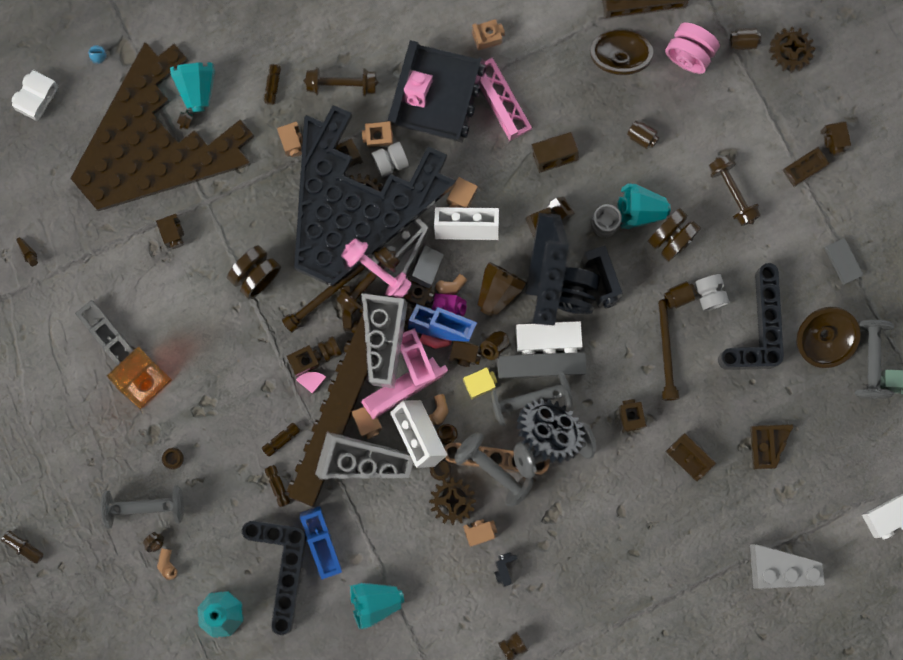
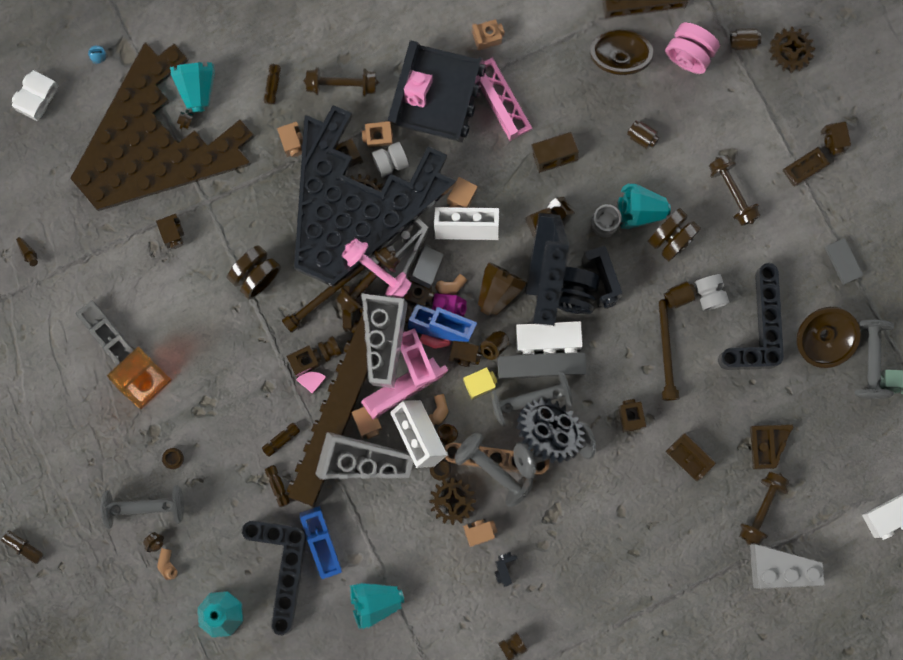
(752, 533): none -> dark brown piece

